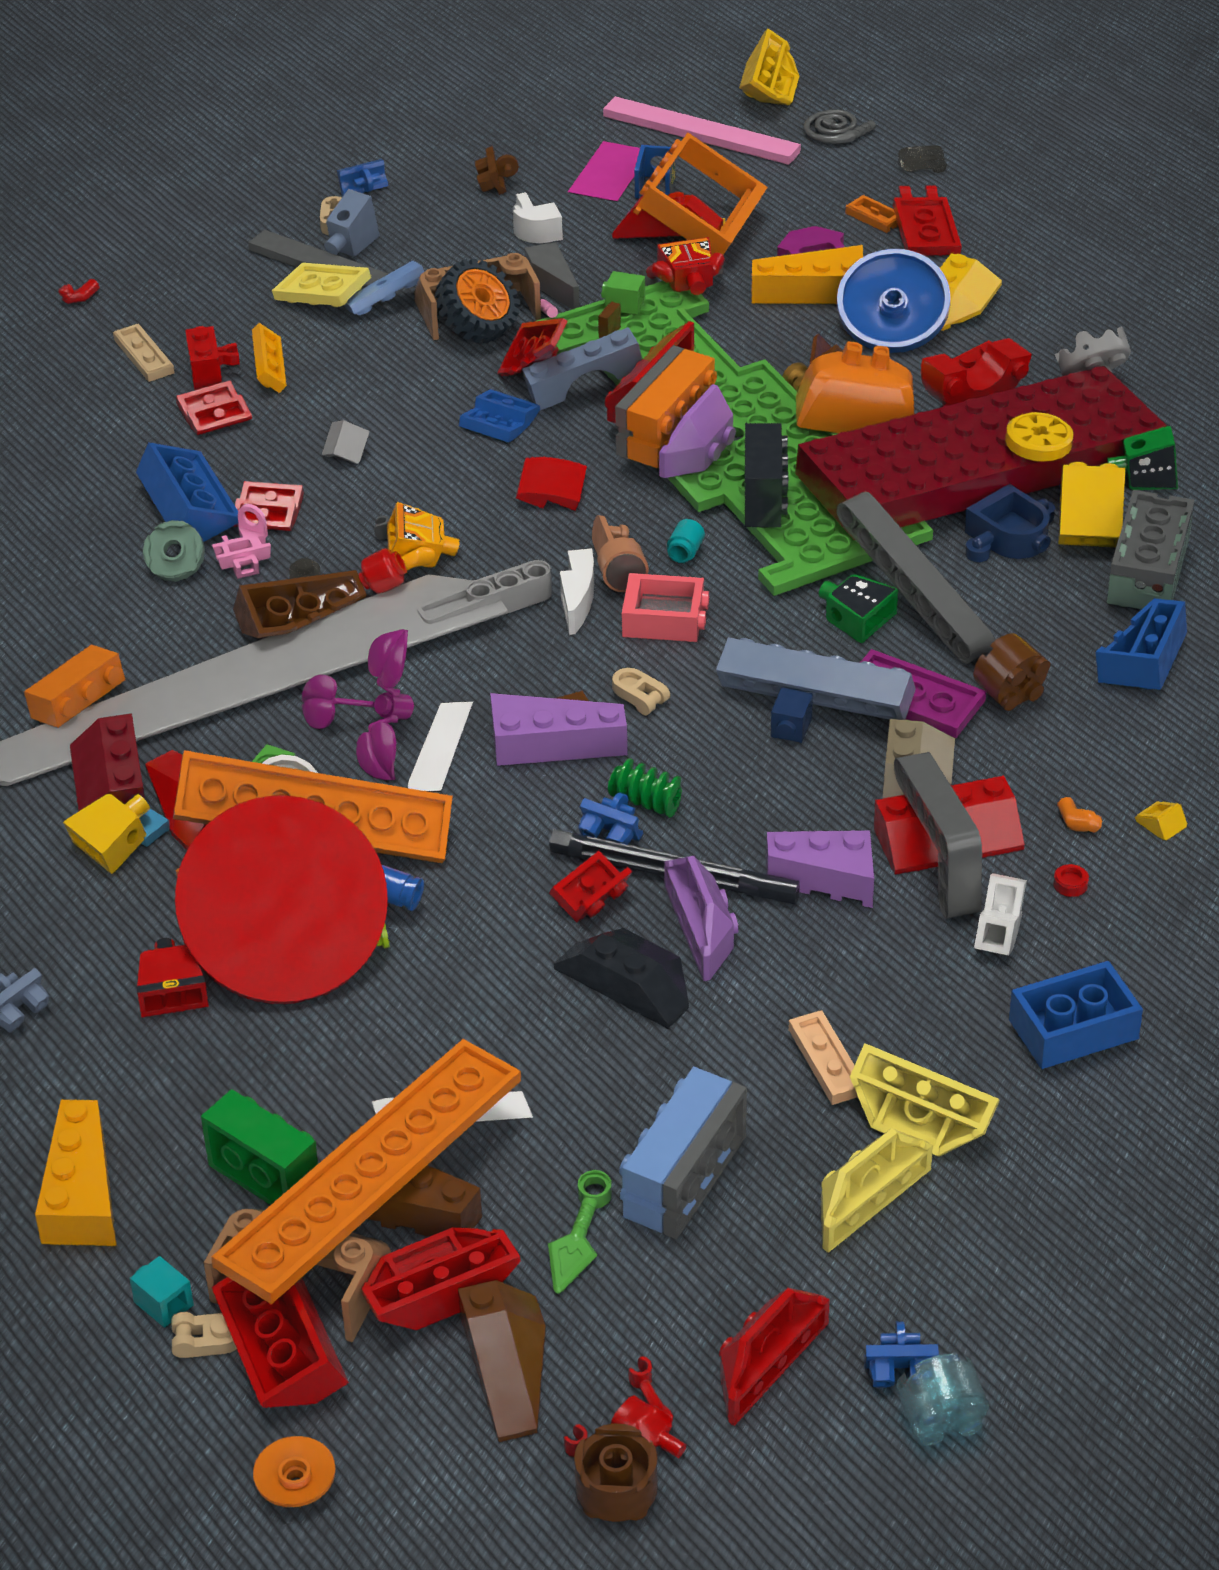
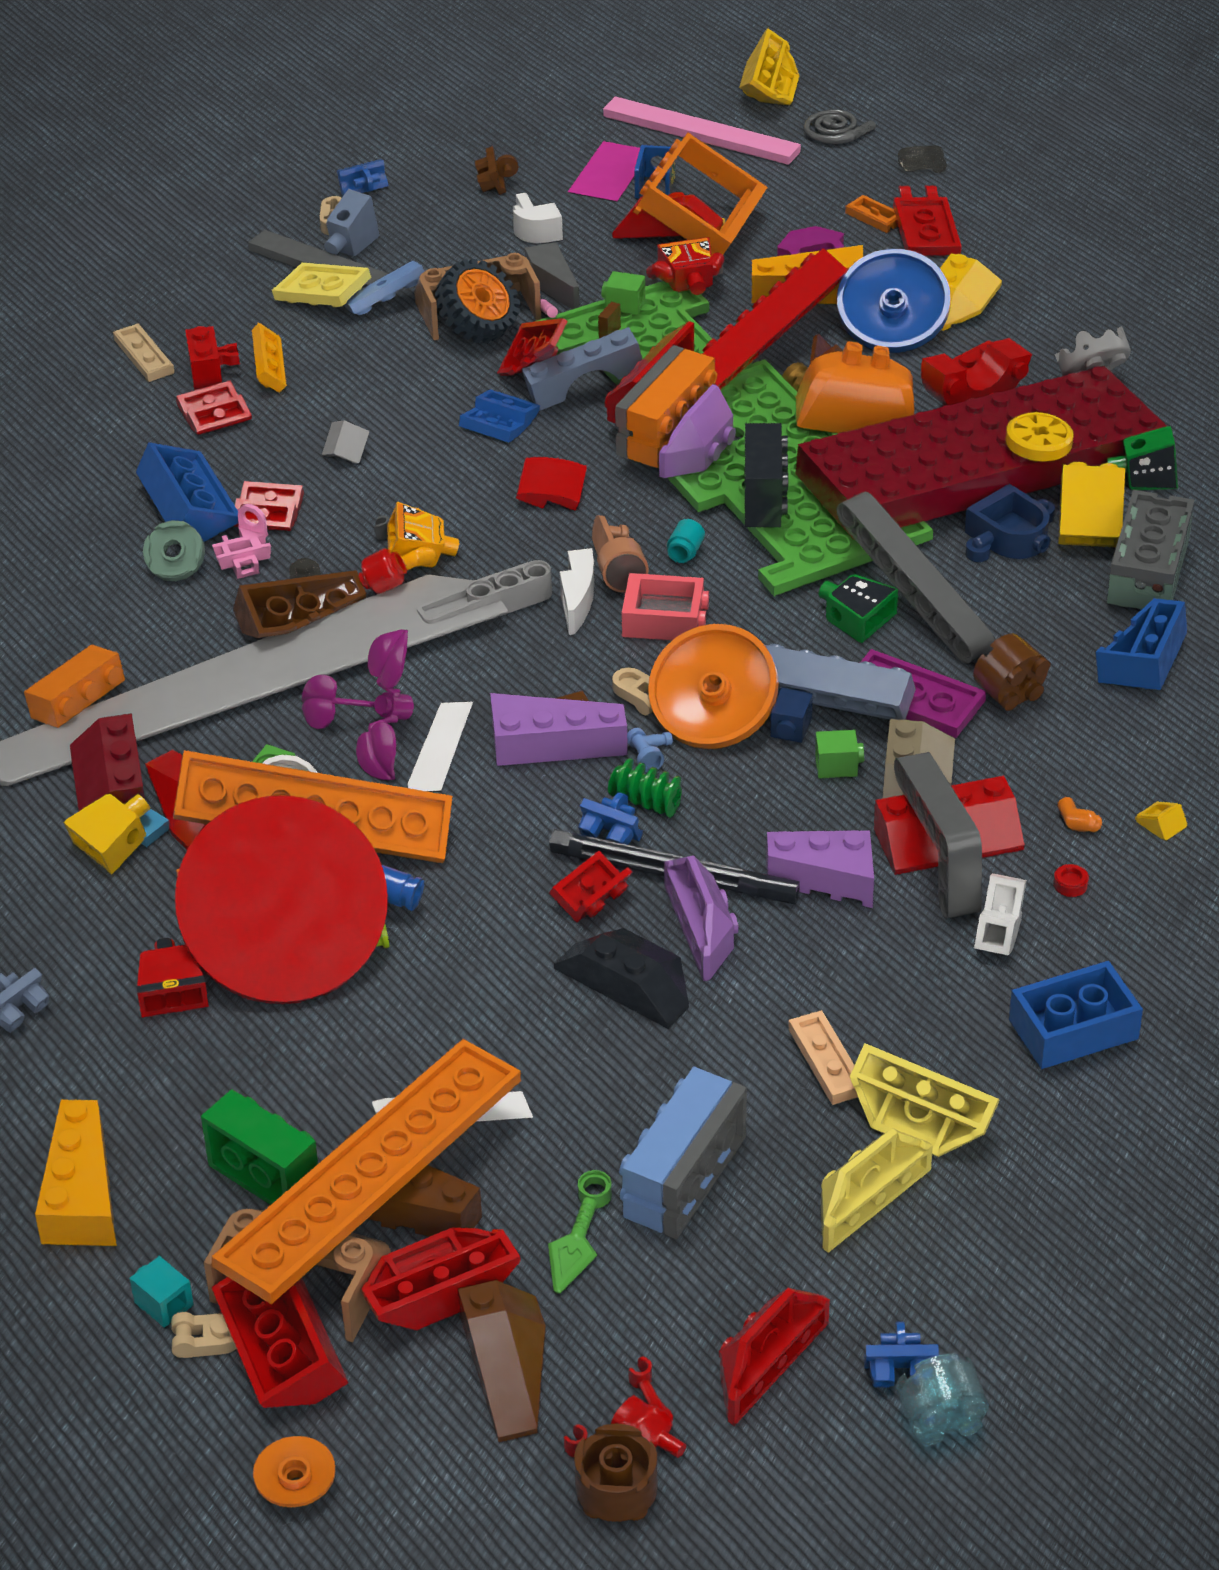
(79, 295): red arm -> none
(647, 746): none -> medium blue piece
(713, 686): none -> orange dish
(773, 315): none -> red brick
(838, 753): none -> bright green brick

